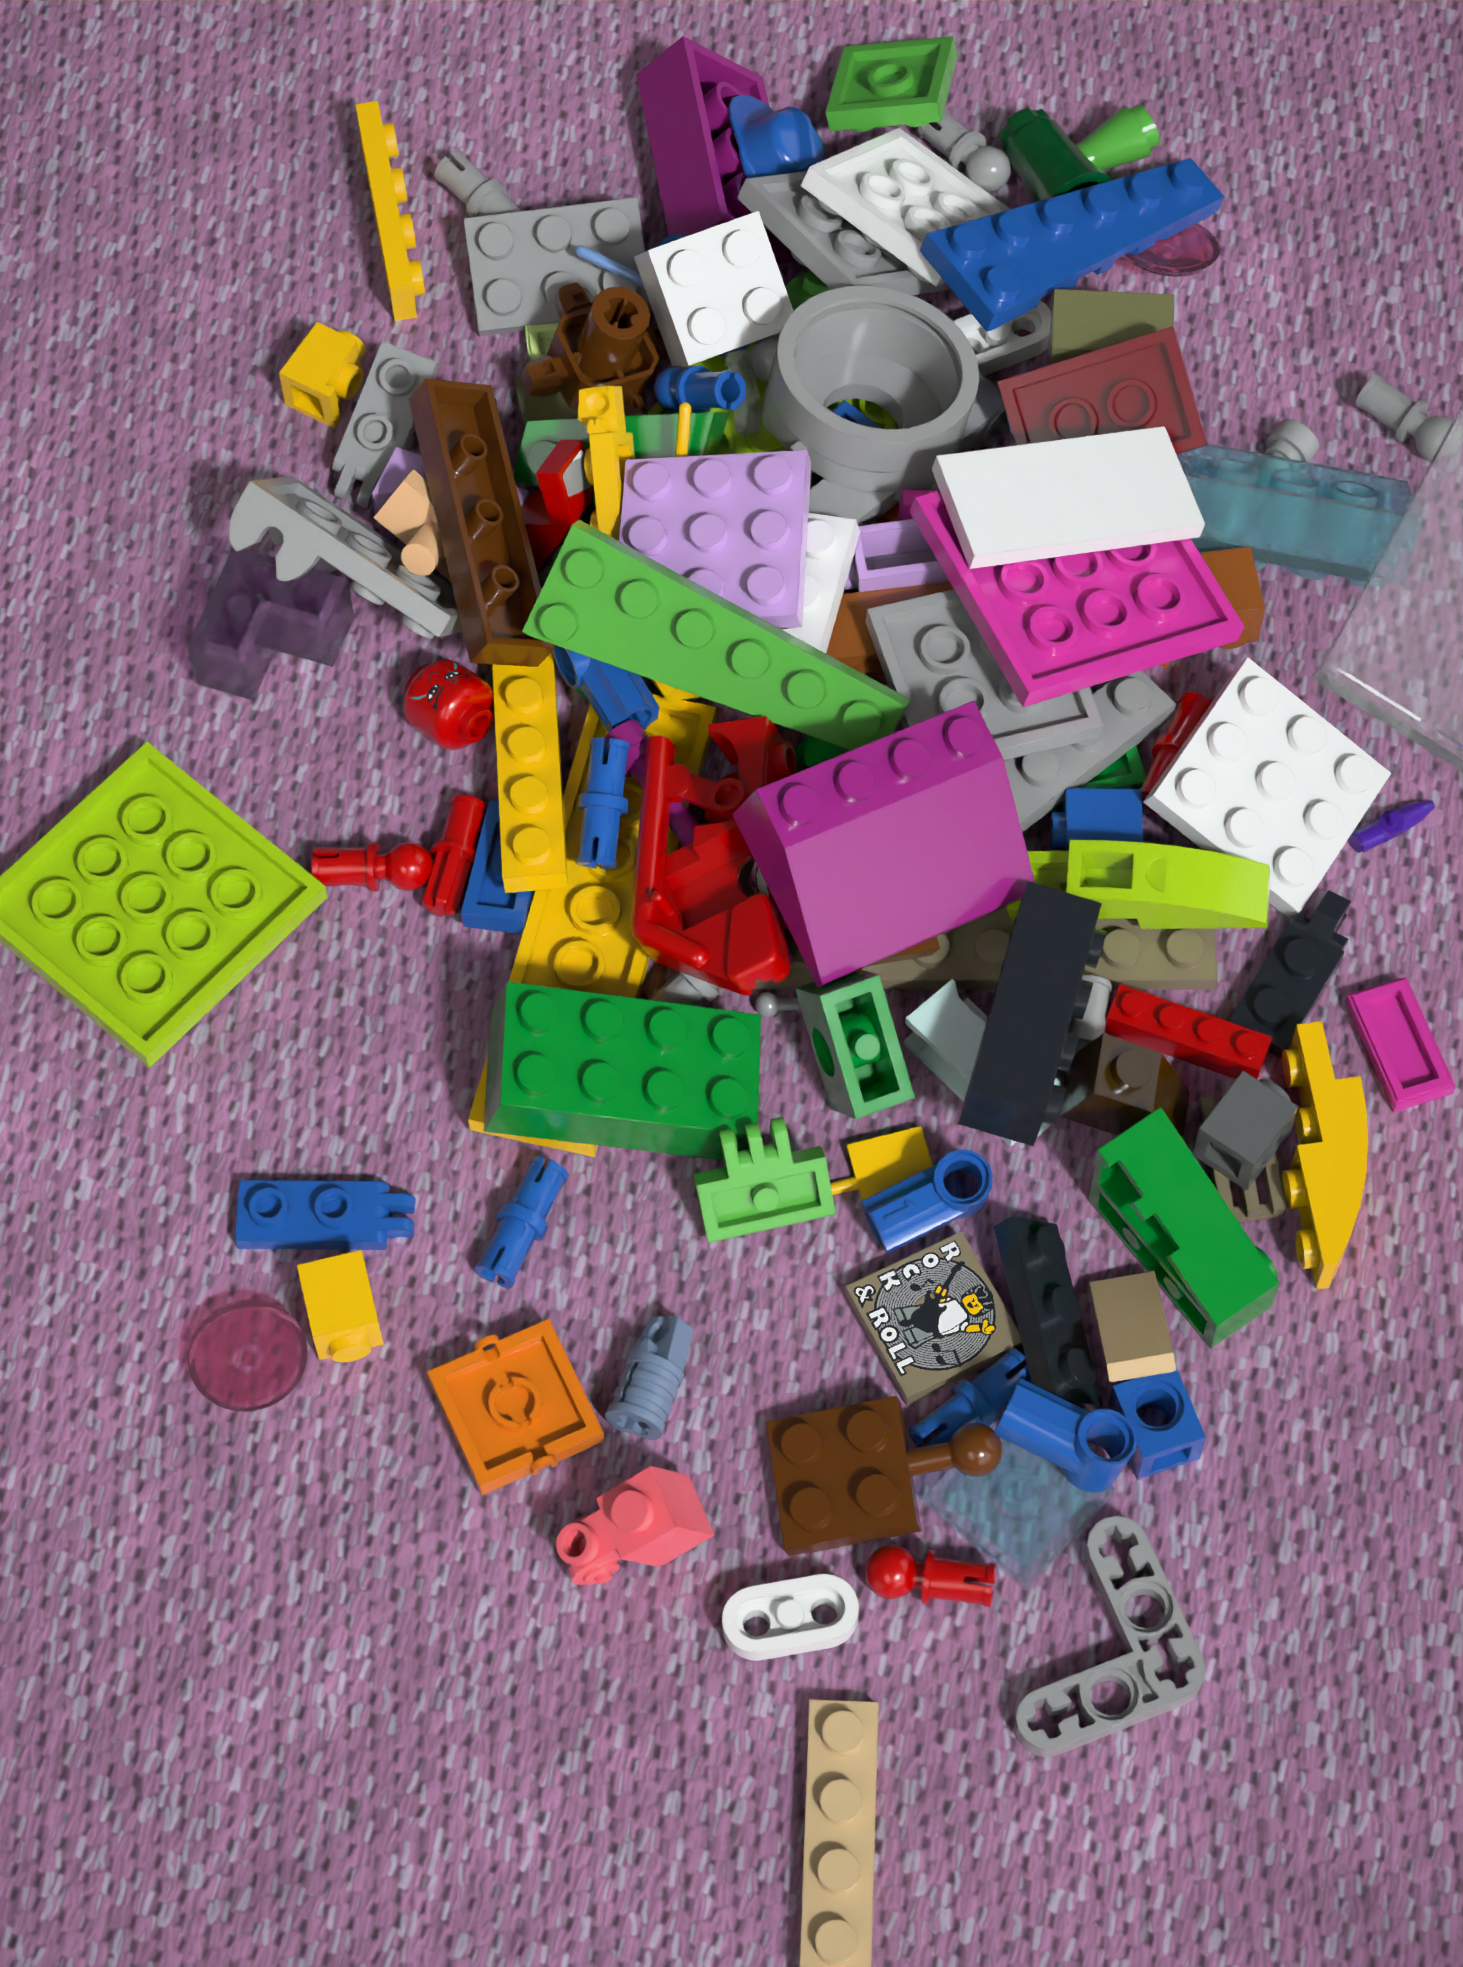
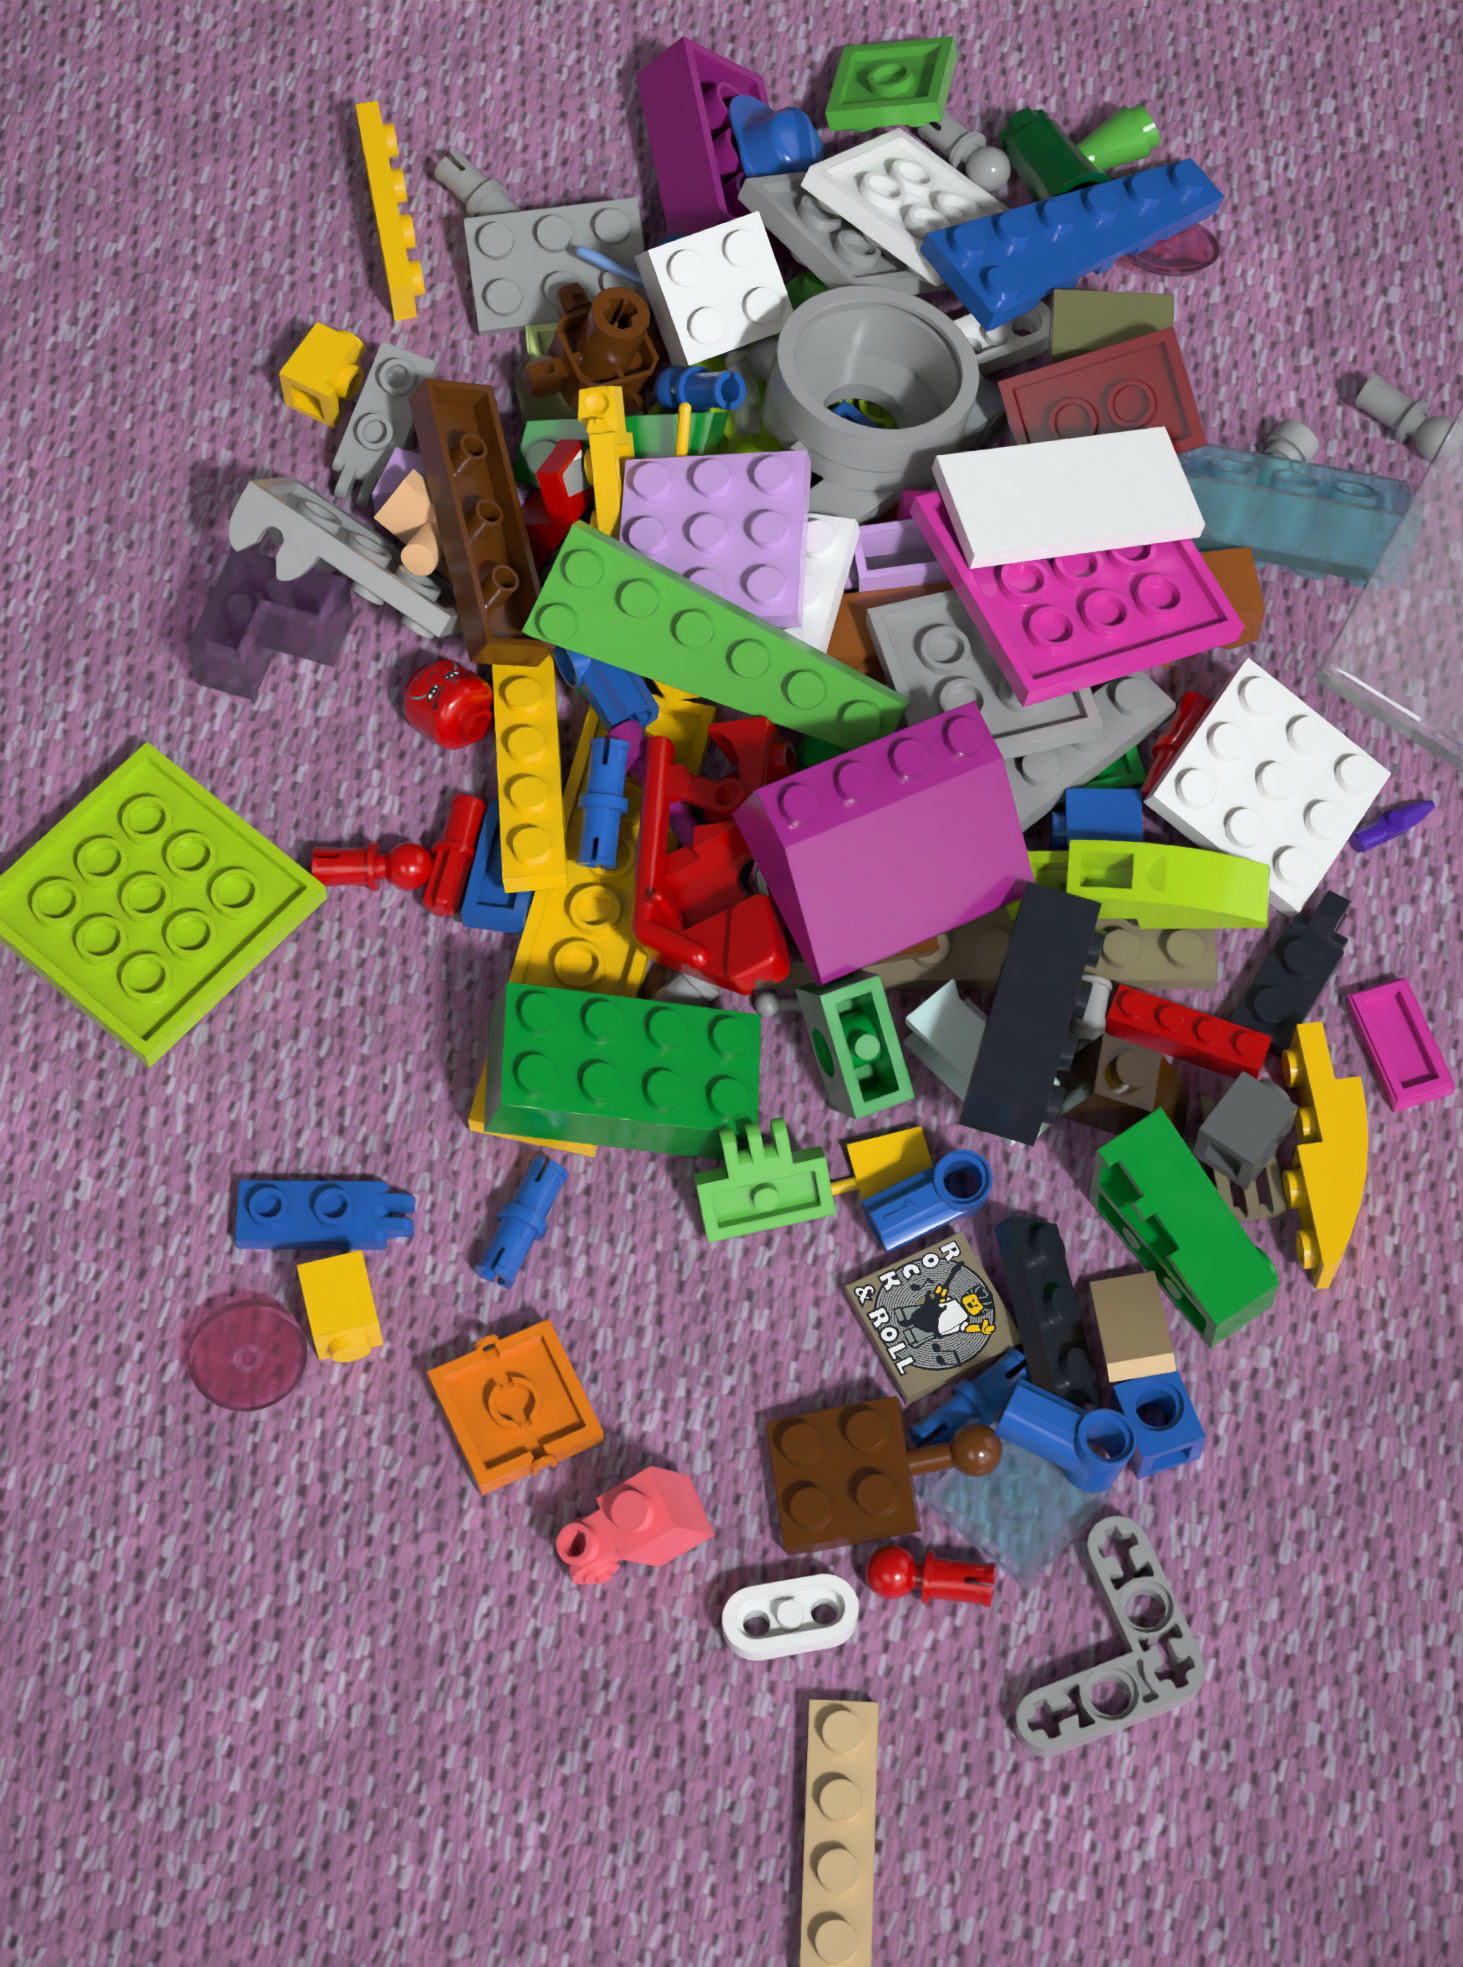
(651, 1378): sand blue hinge -> none

